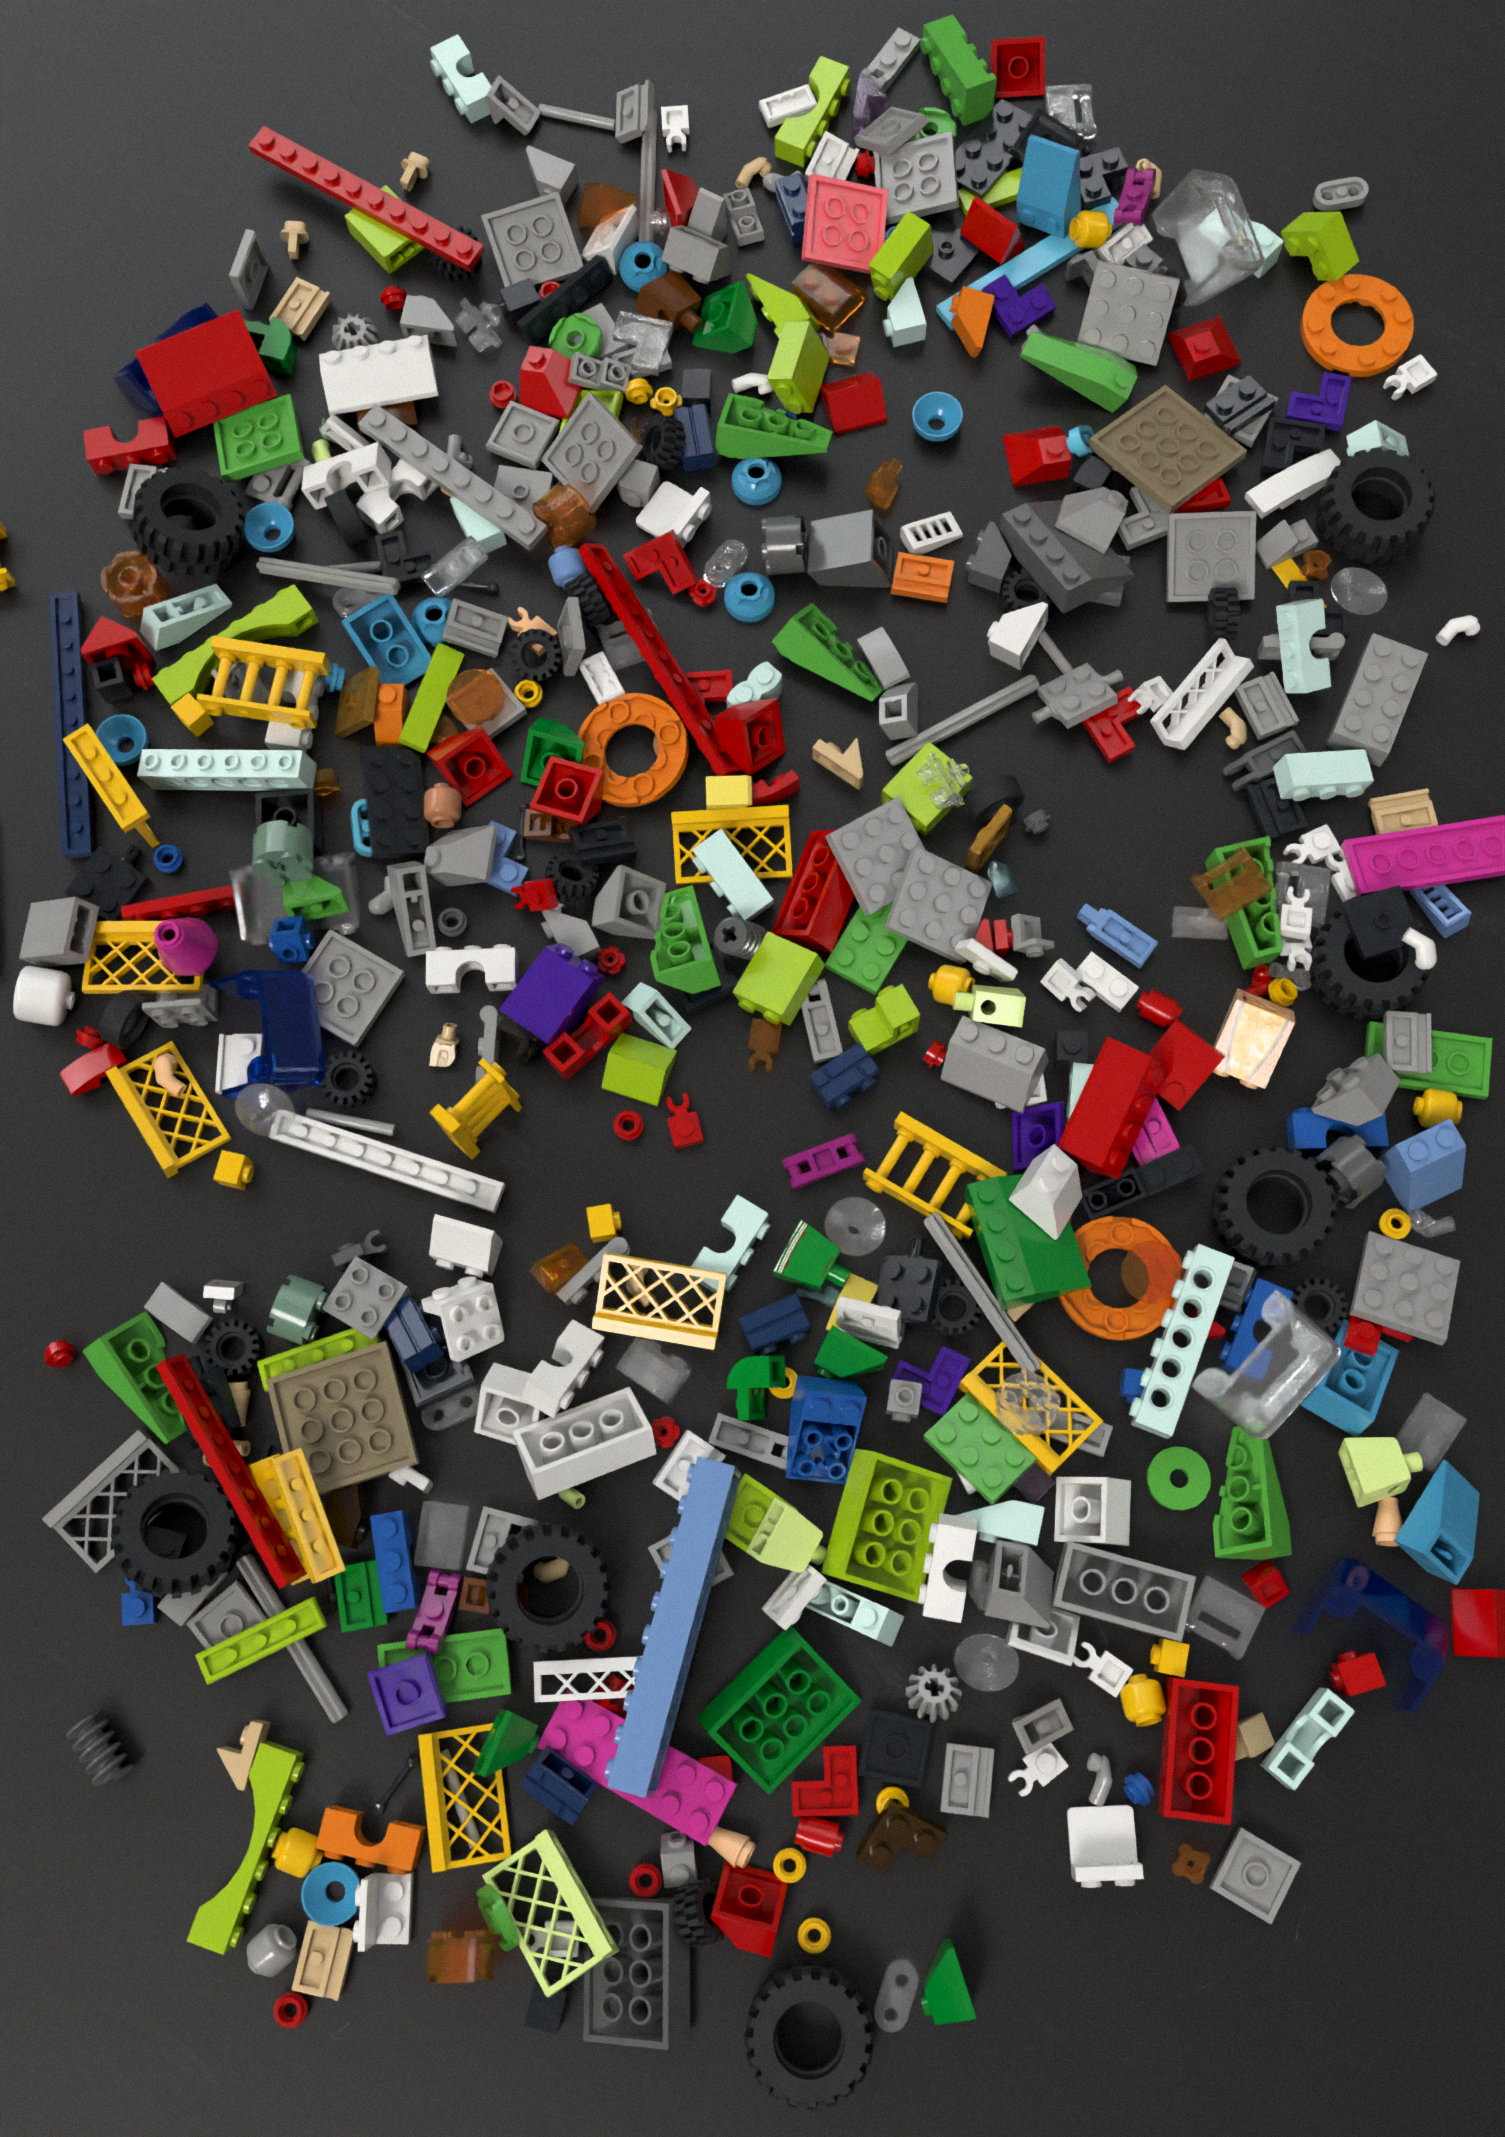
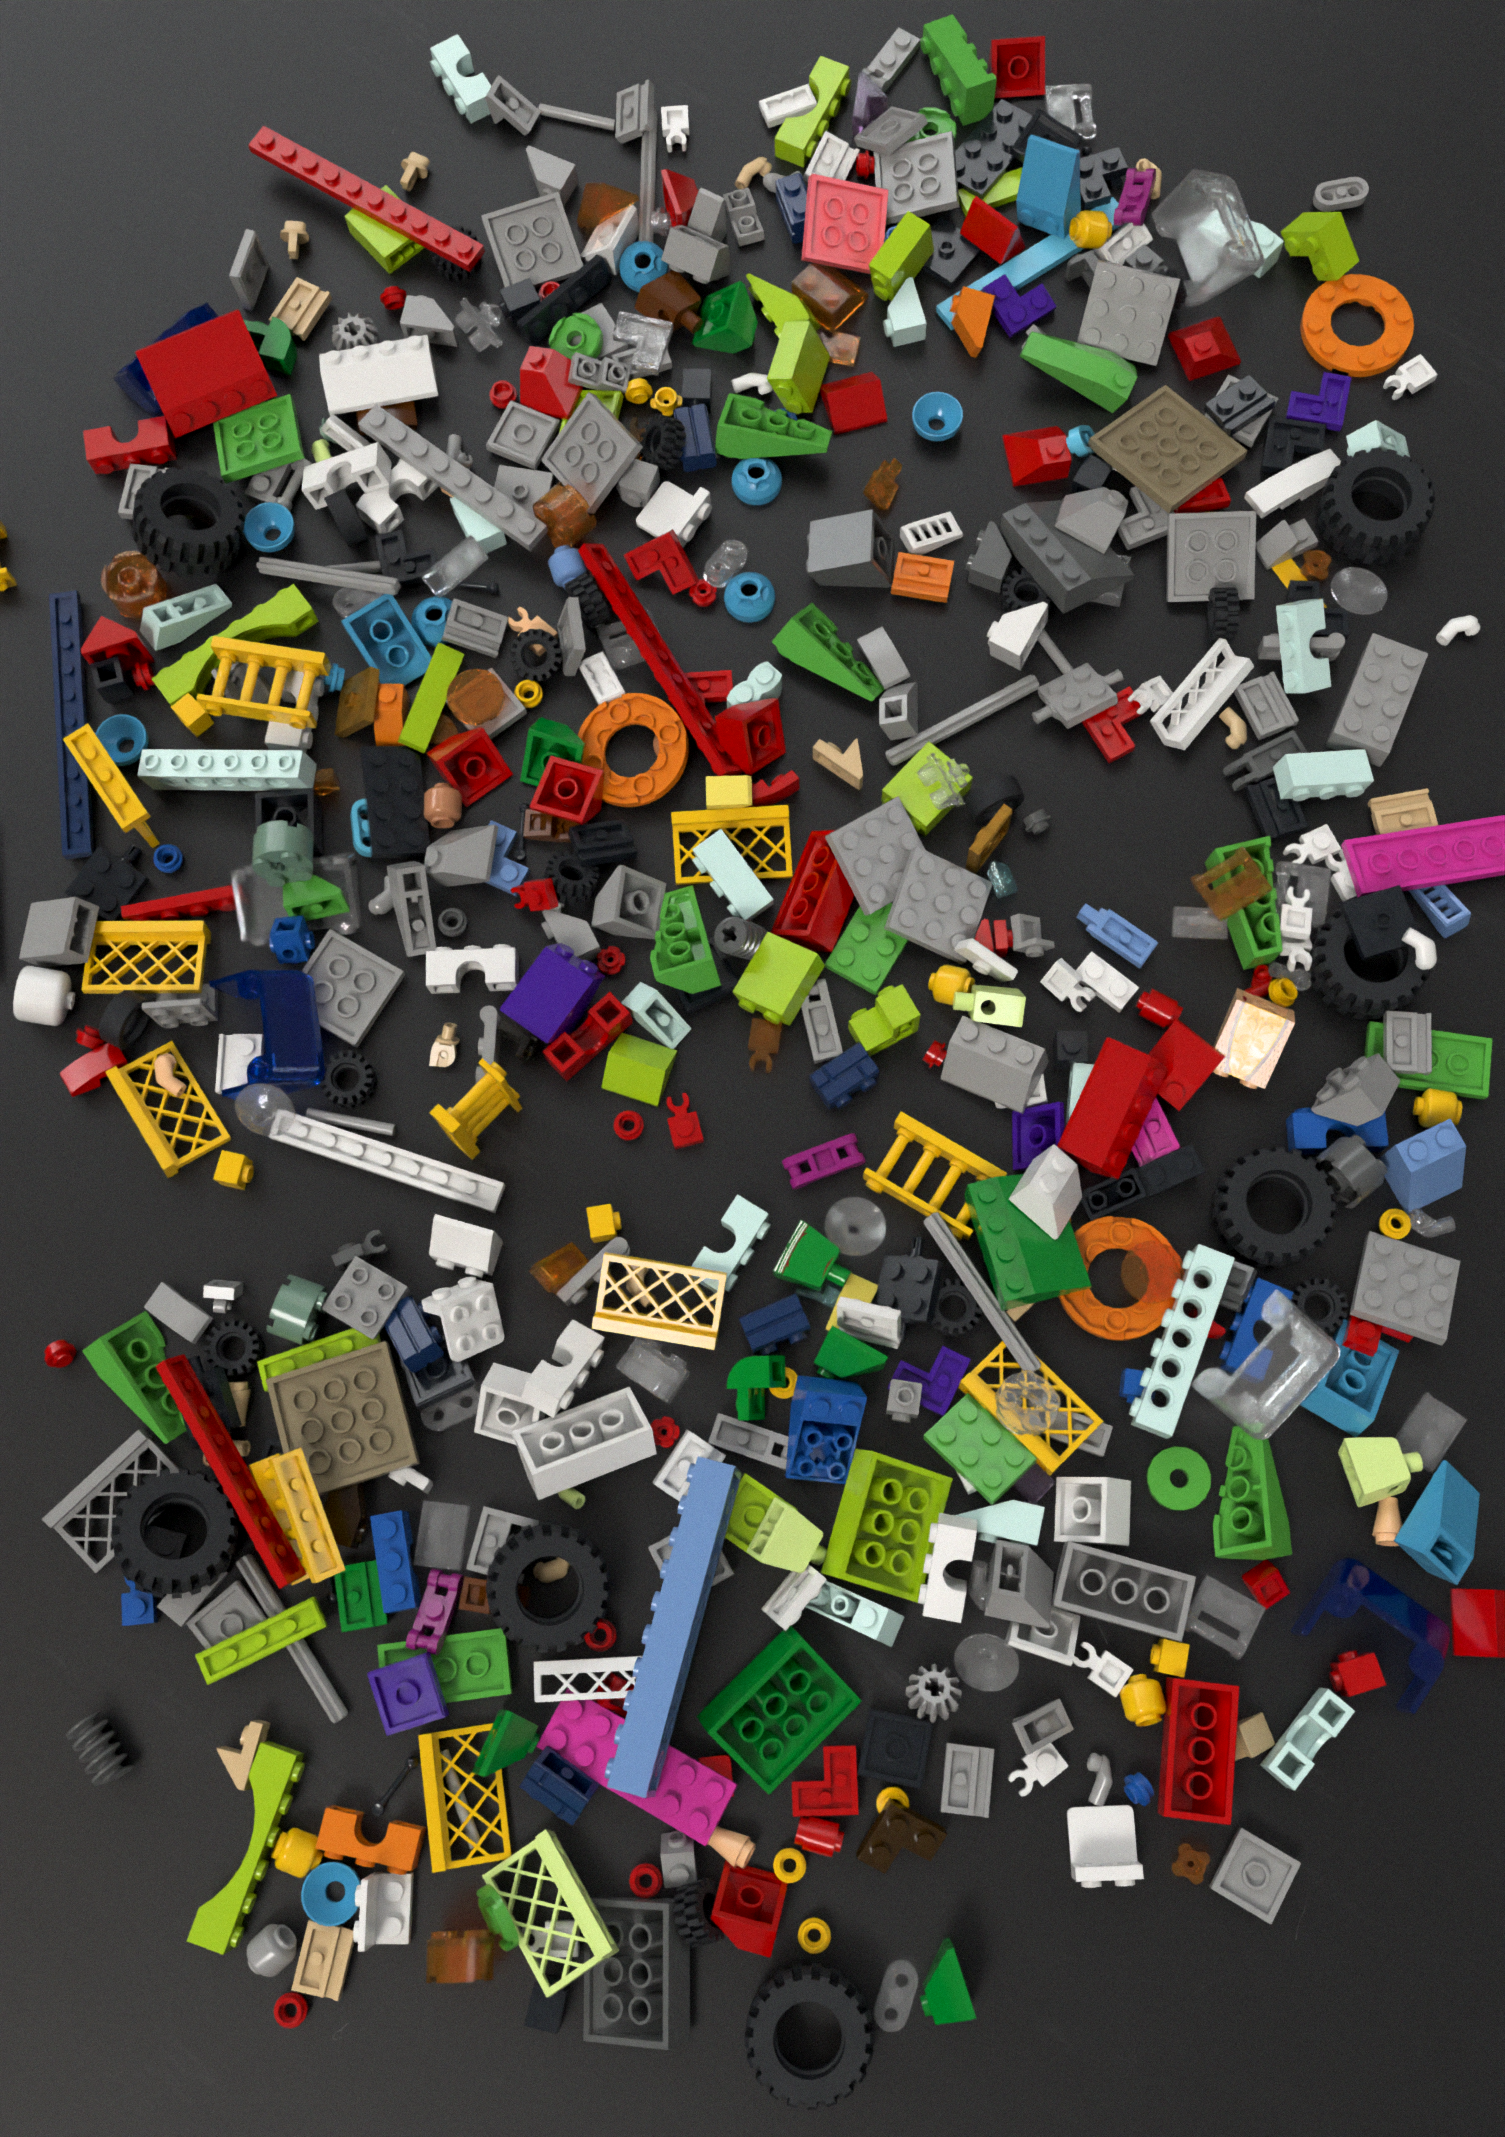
(186, 945): dark pink cone -> none
(785, 544): dark grey brick -> none

